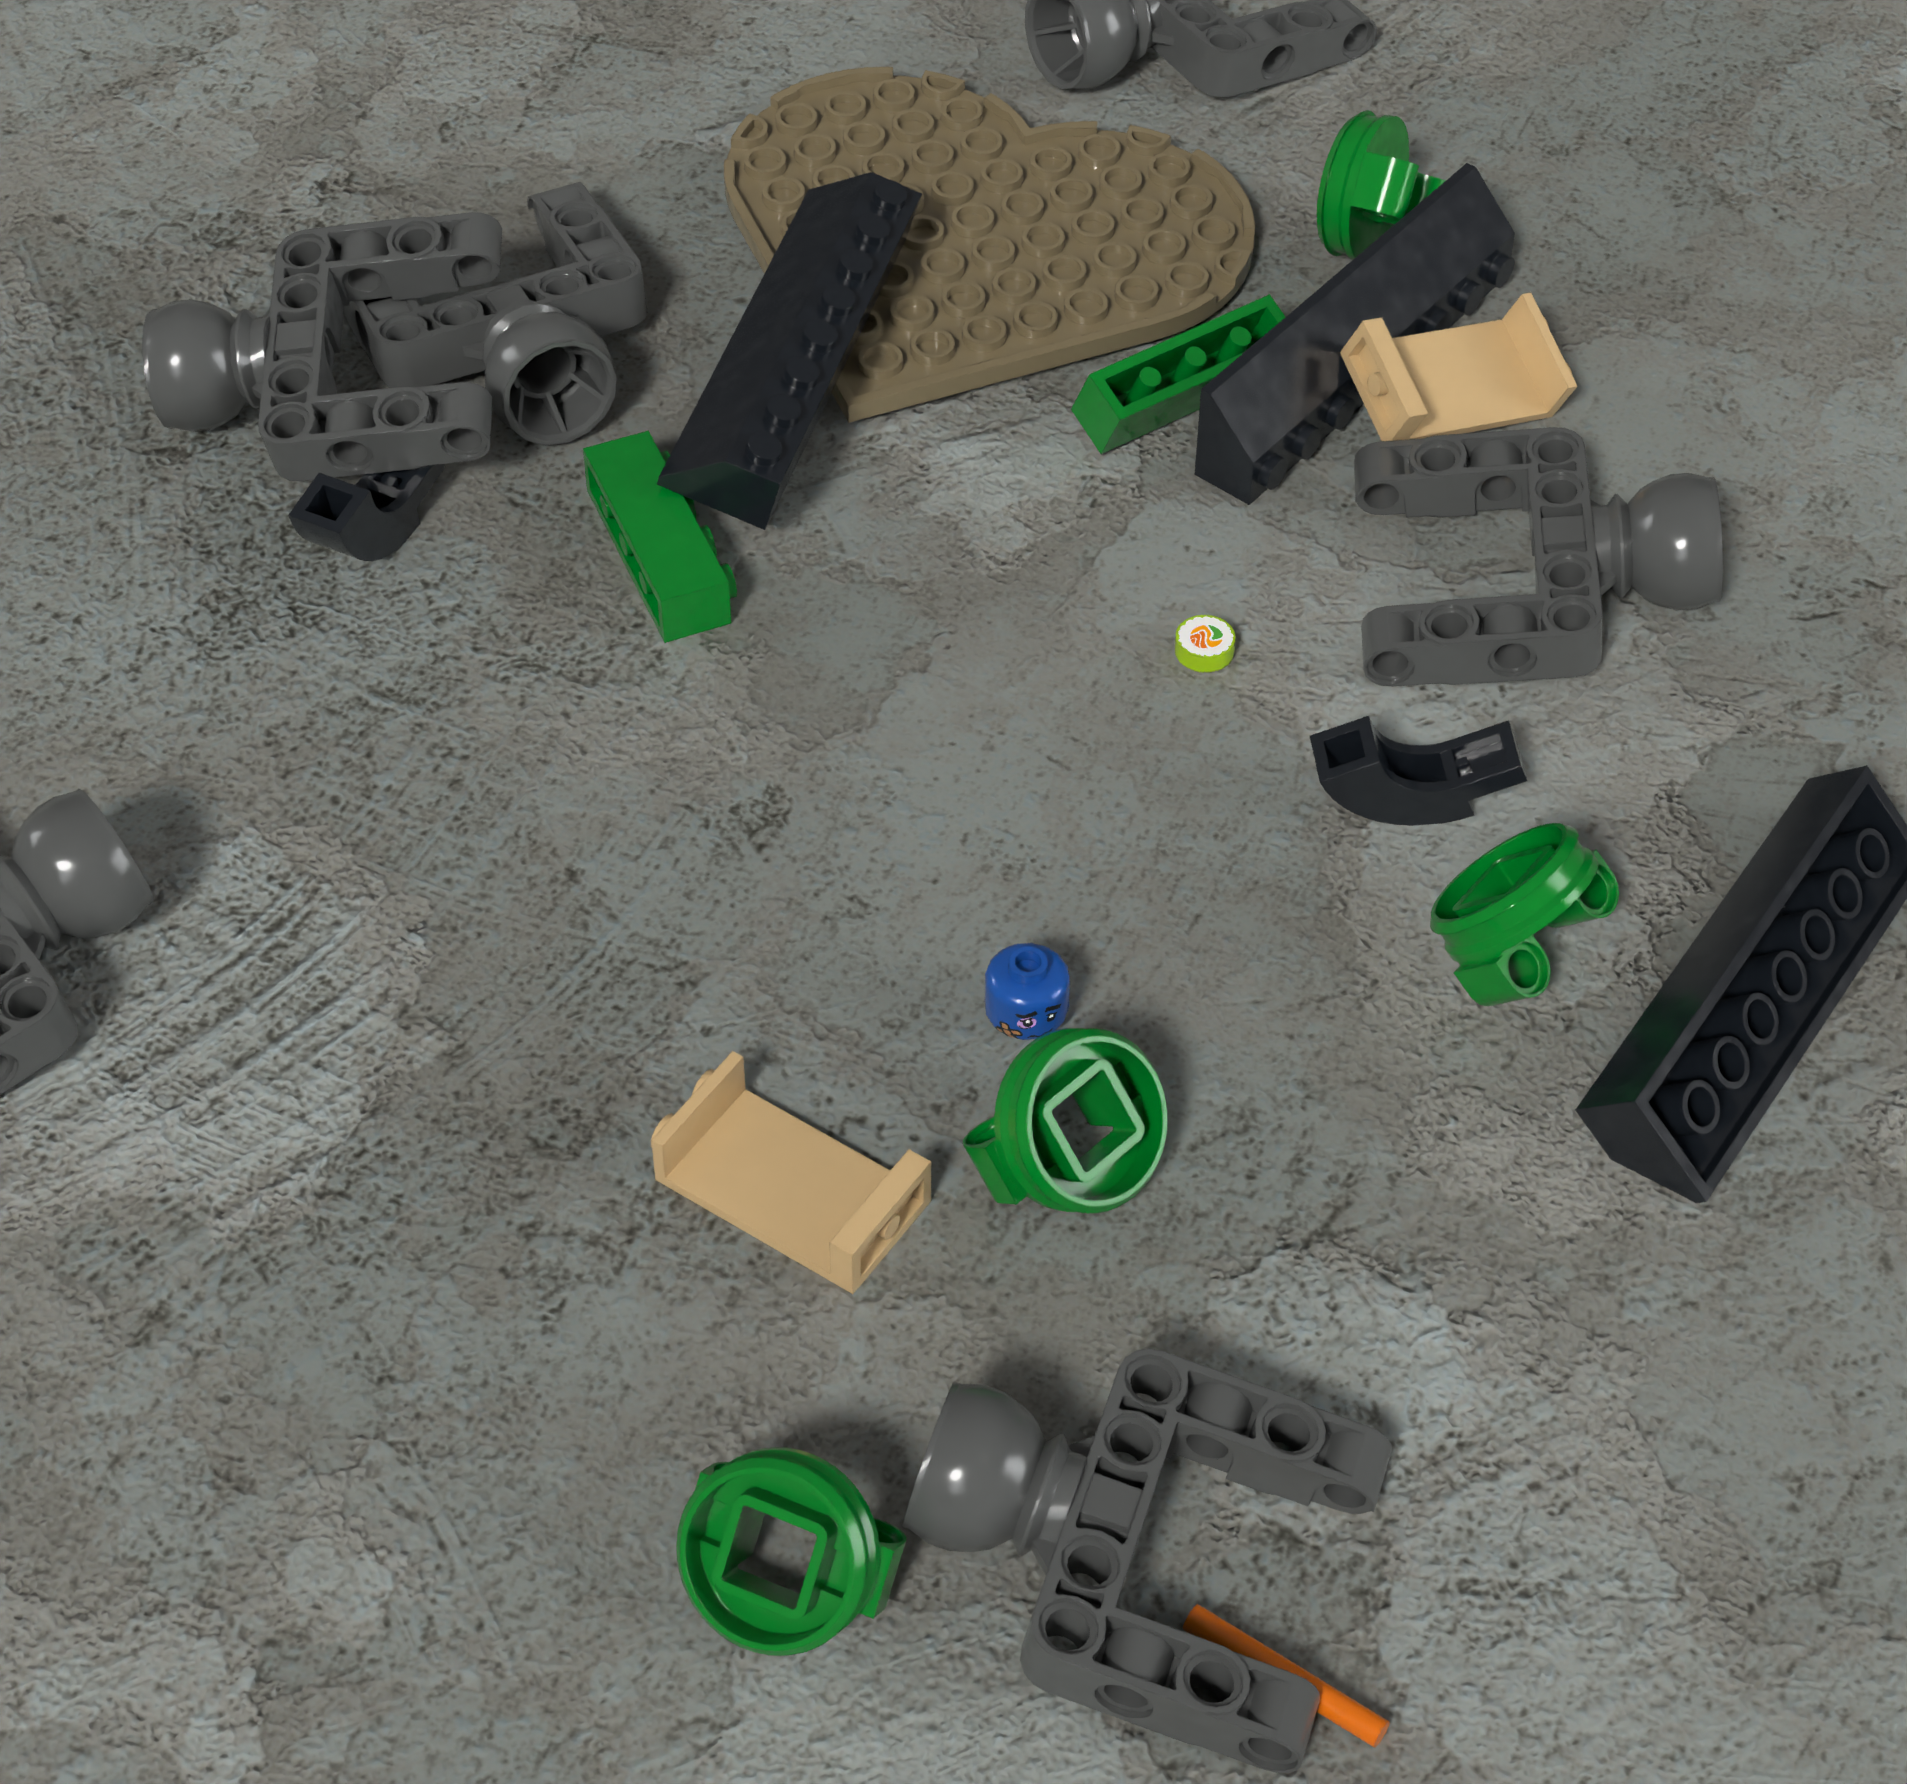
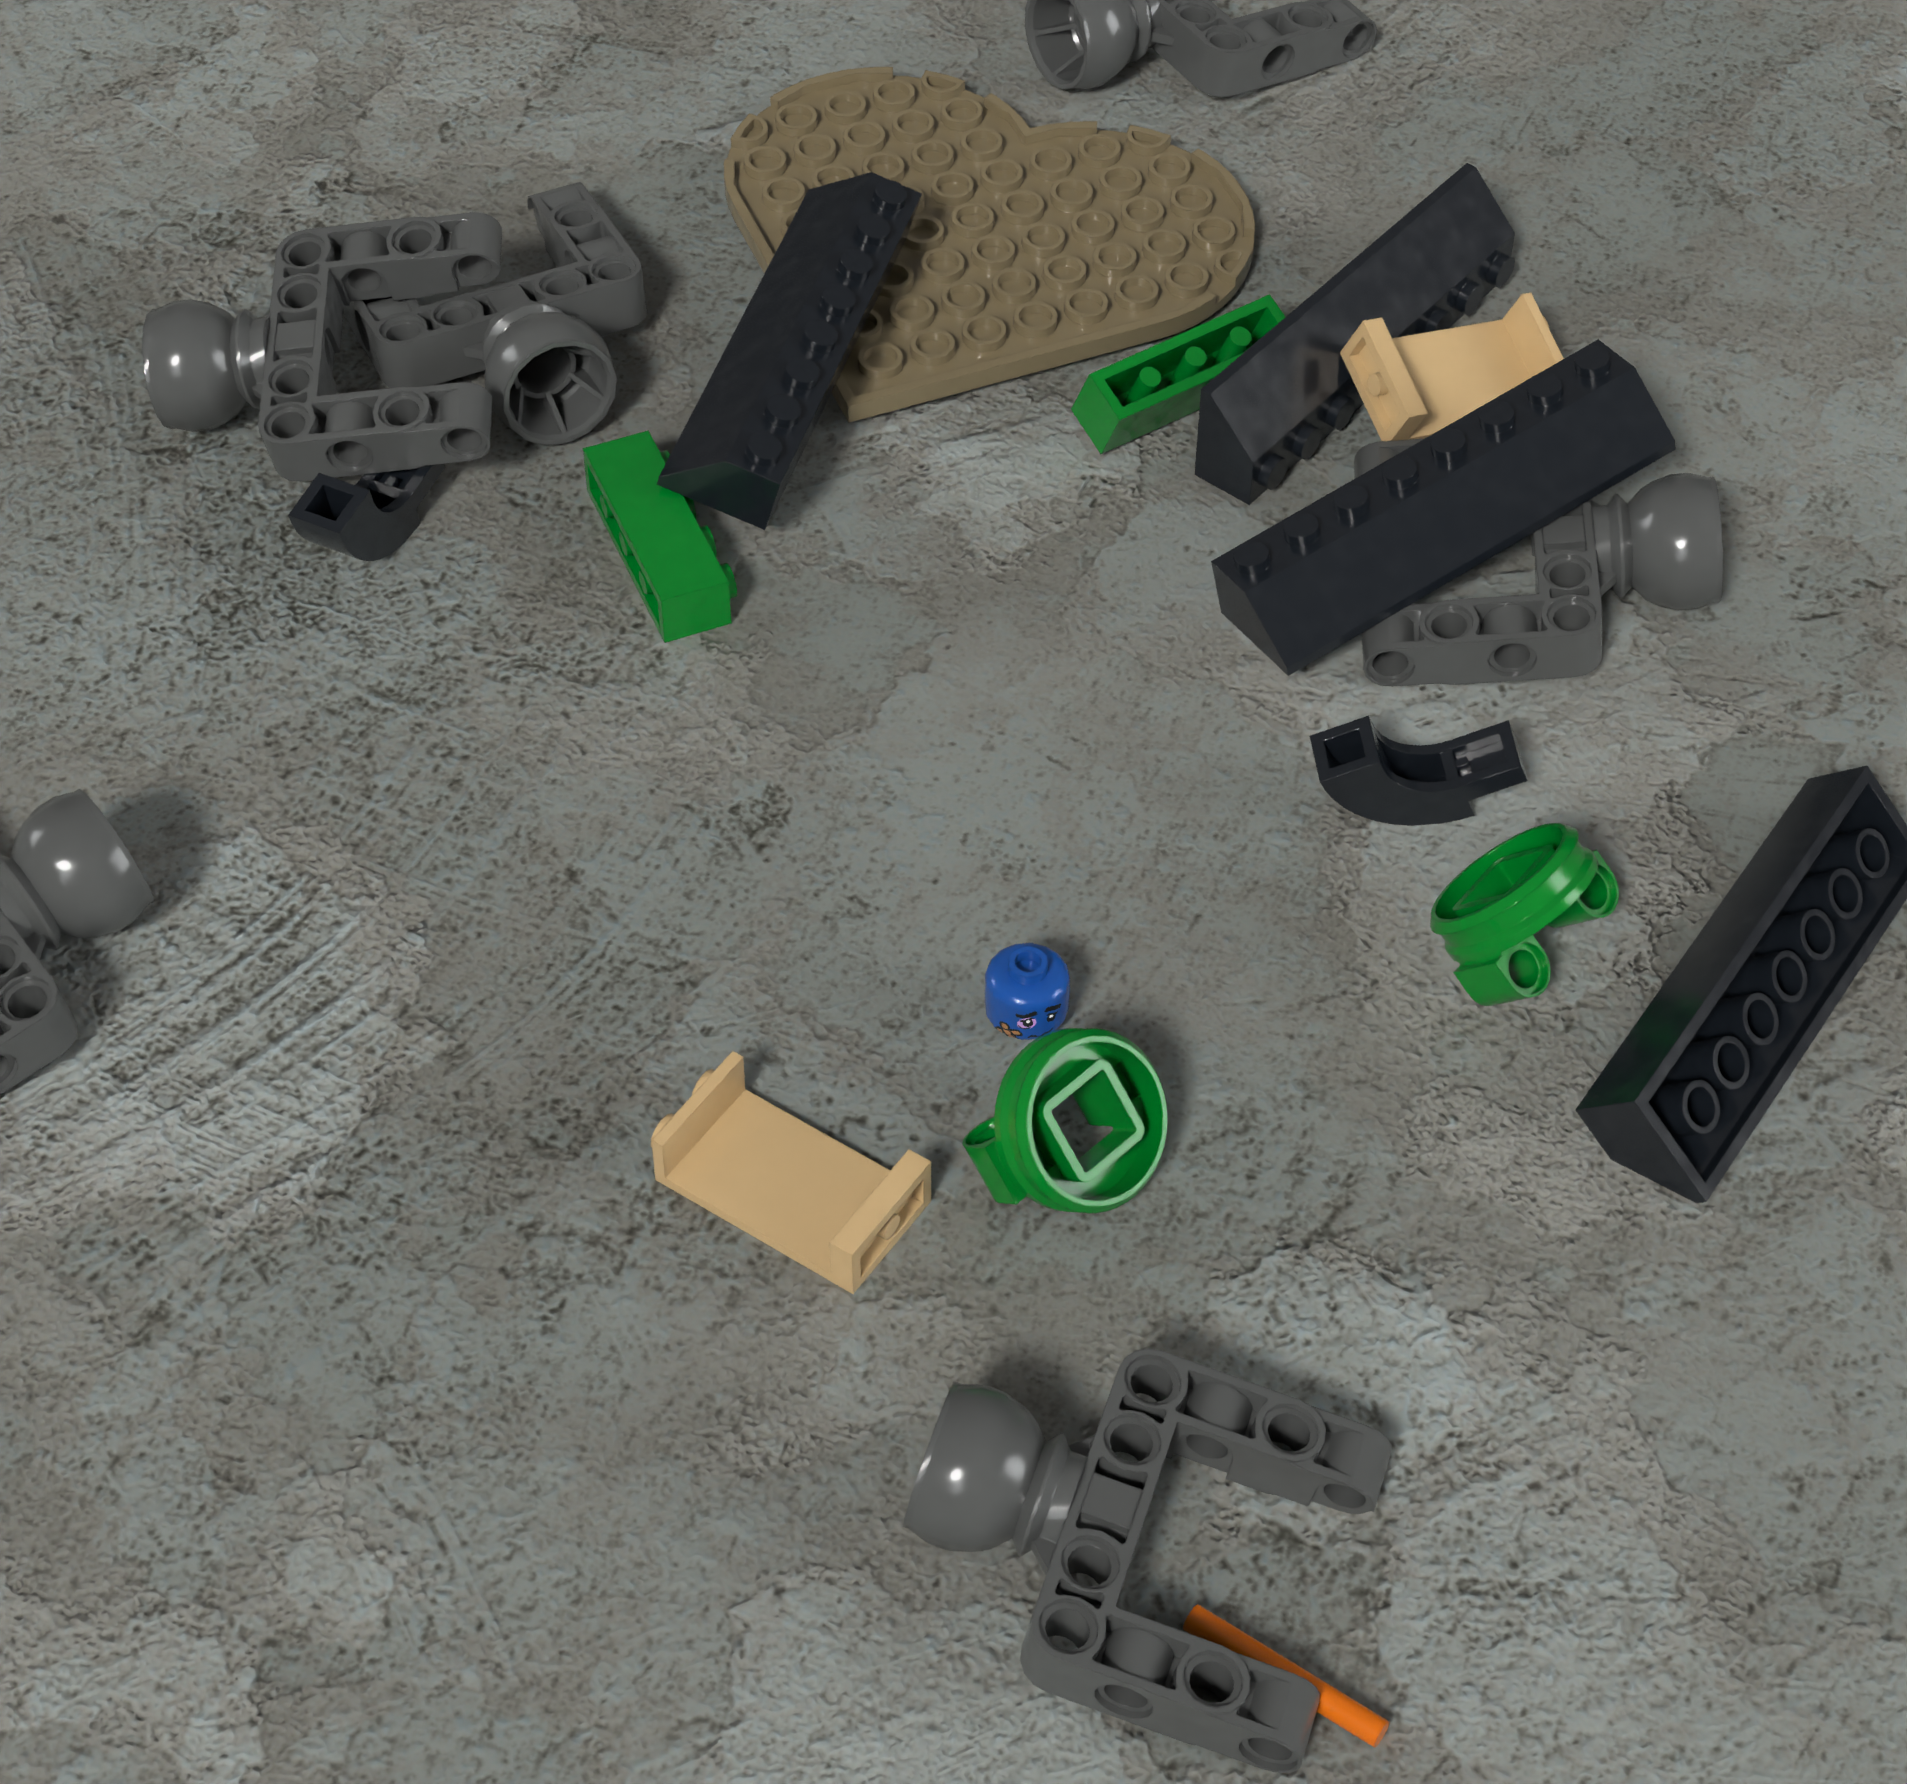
(848, 1567): green piece -> none
(1204, 643): tile -> none
(1368, 183): green piece -> none
(1441, 507): none -> black slope

